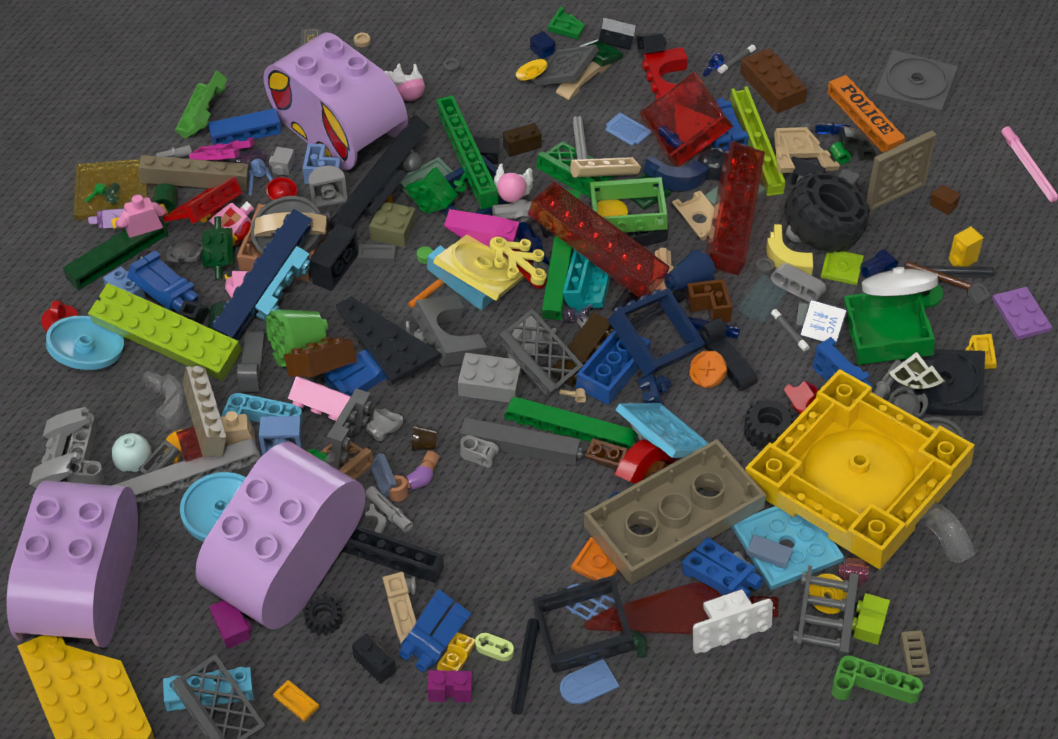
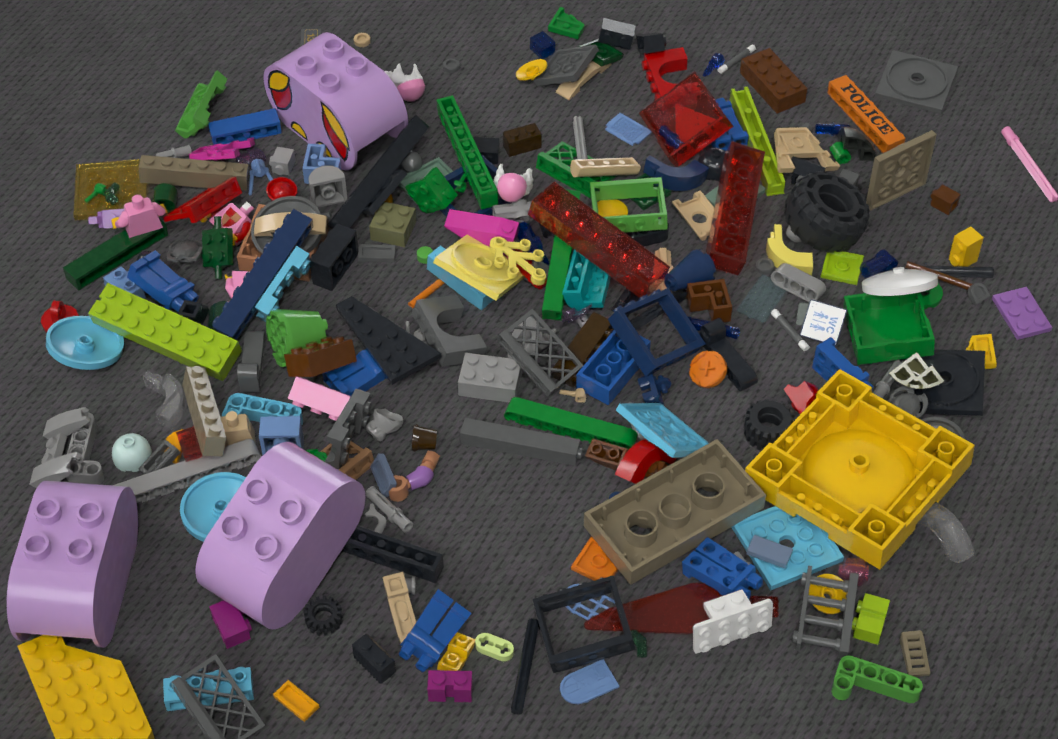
(478, 450): light grey piece -> none

